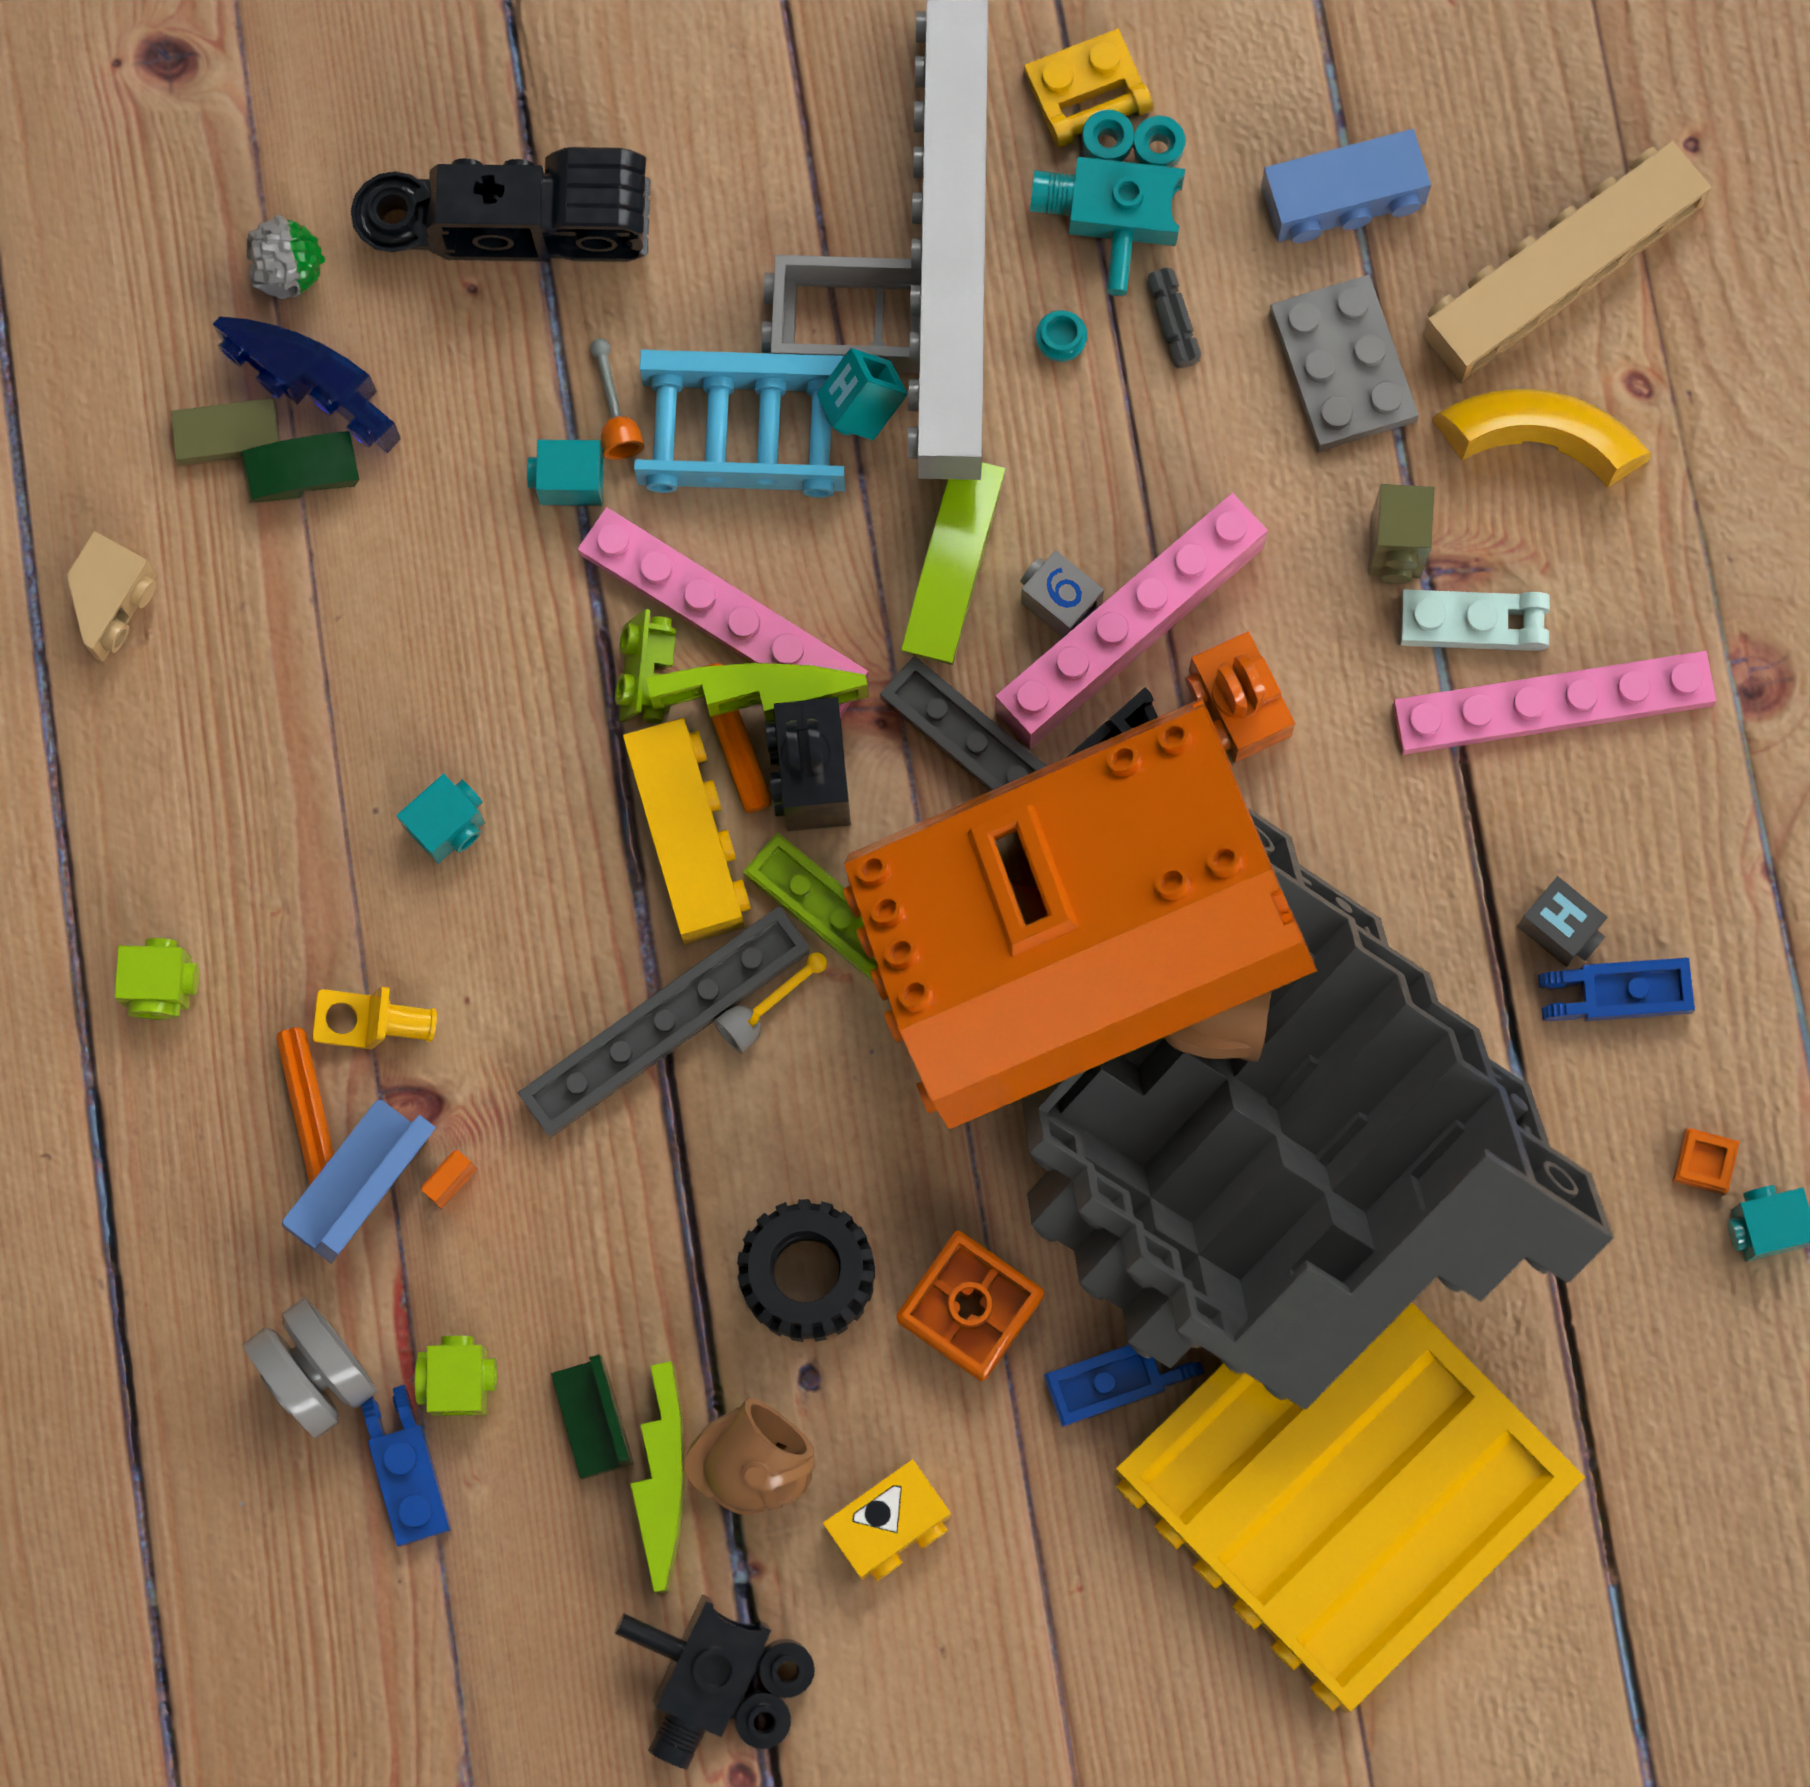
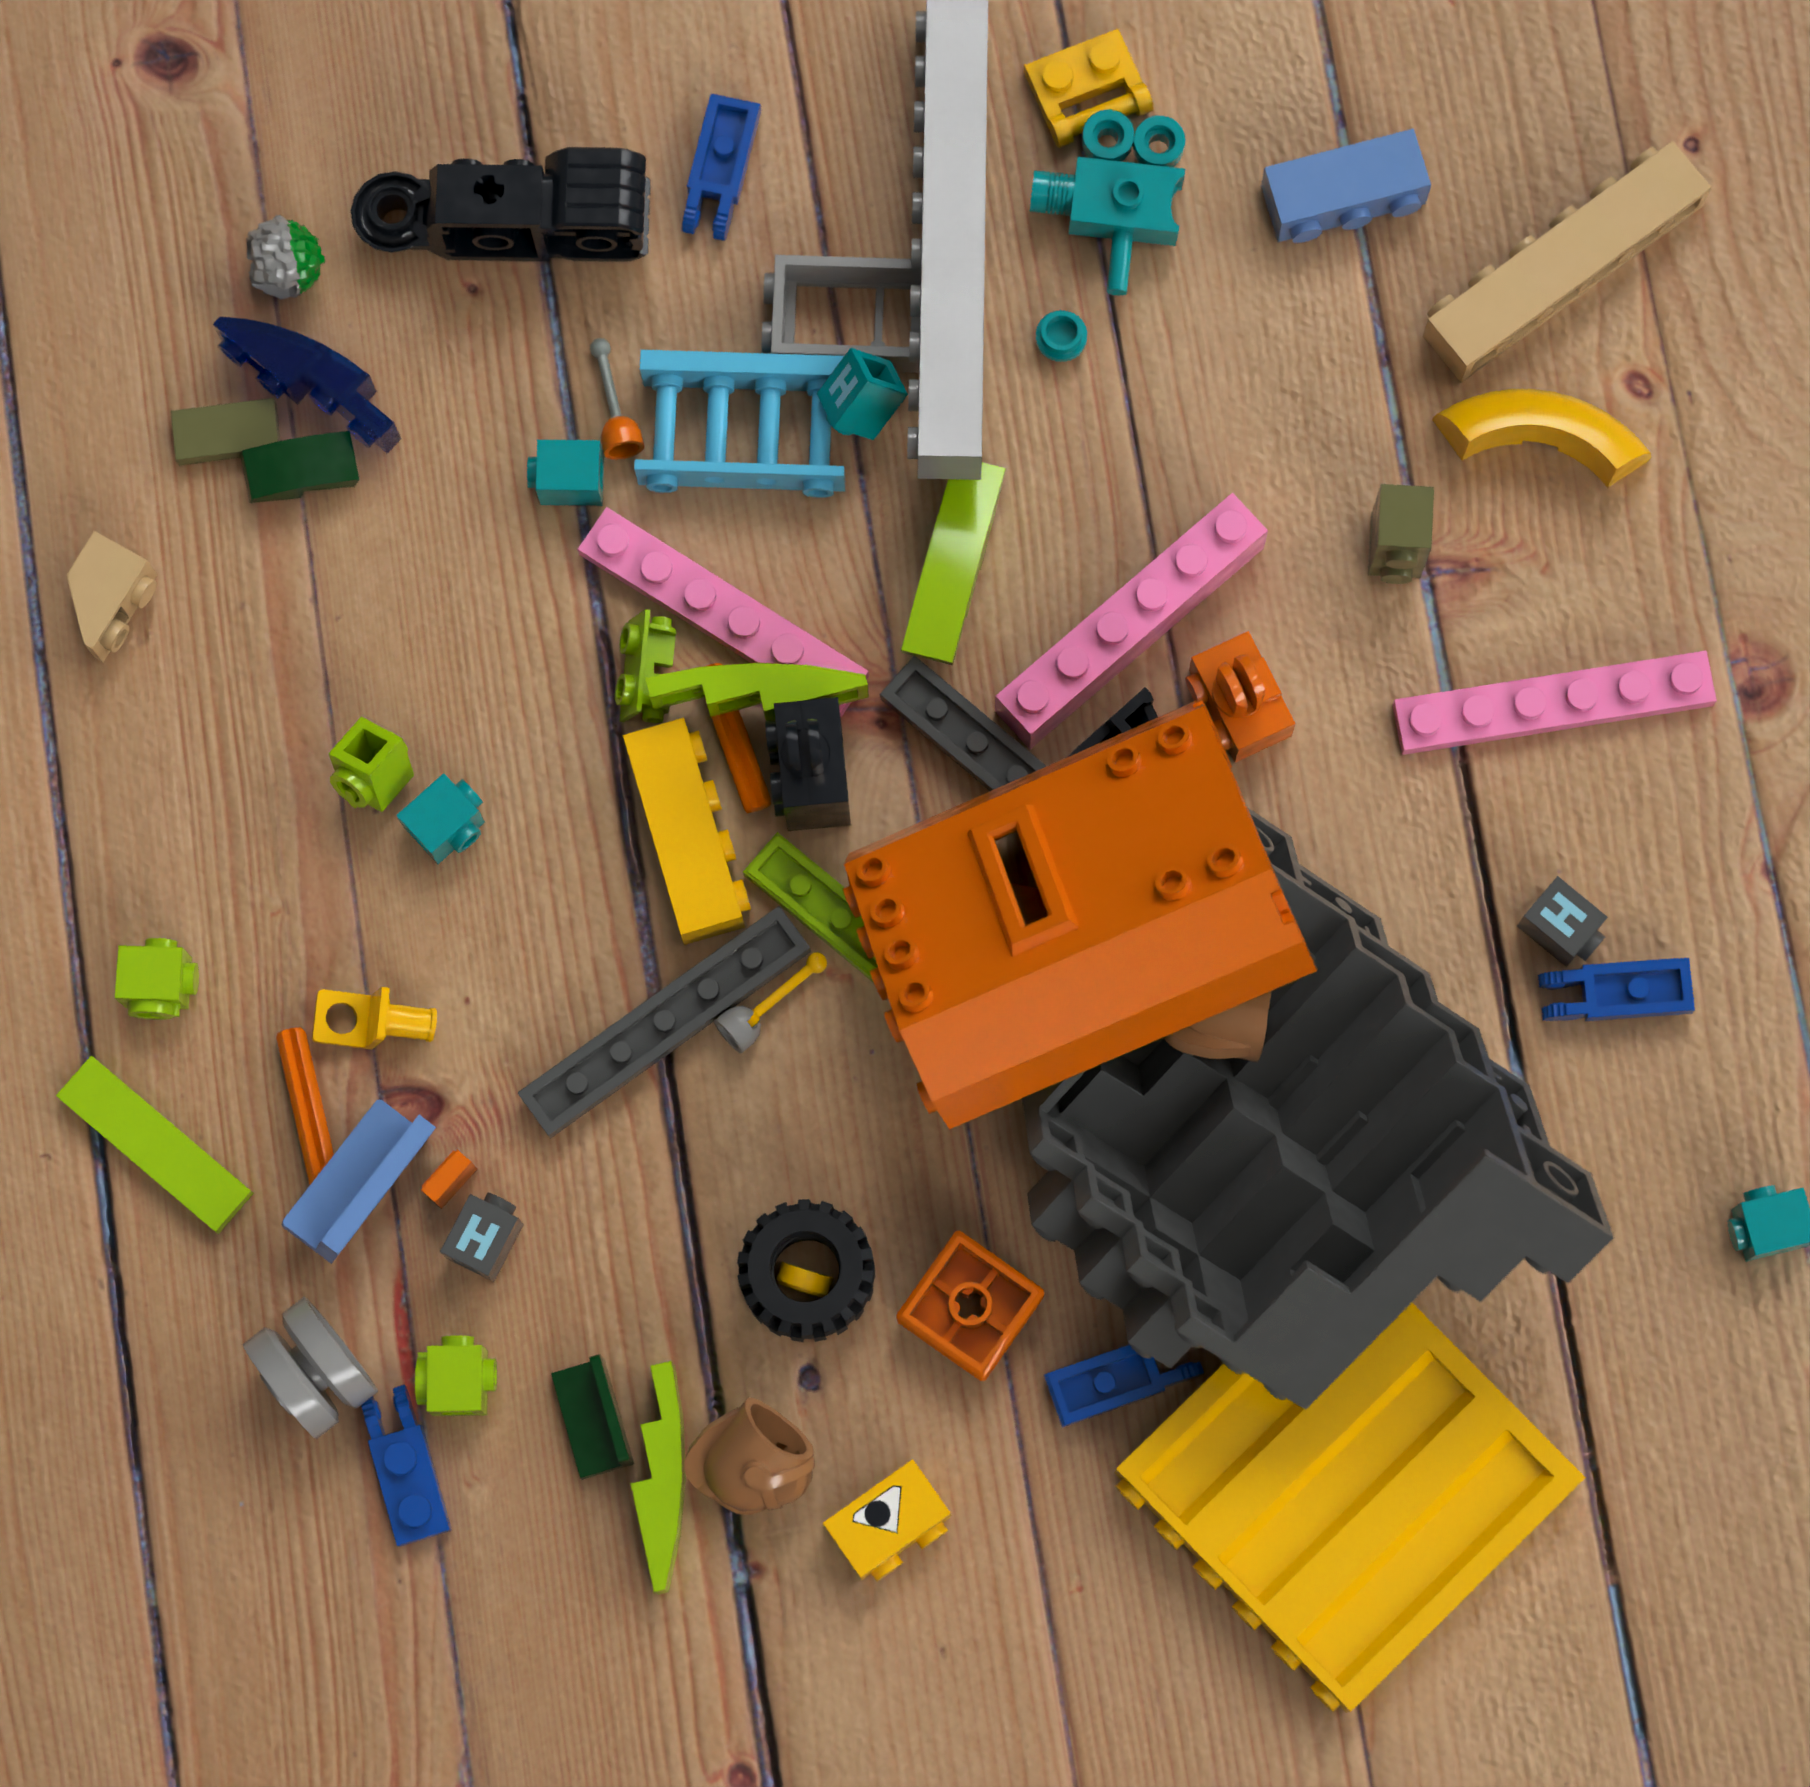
(154, 1144): none -> lime tile
(370, 765): none -> lime brick
(483, 1235): none -> dark grey brick
(710, 1681): black piece -> none
(721, 161): none -> blue hinge
(804, 1279): none -> yellow tile
(1059, 593): light grey brick -> none
(1174, 317): dark grey axle -> none
(1343, 363): light grey plate -> none
(1473, 620): light aqua plate -> none
(1705, 1161): orange tile -> none

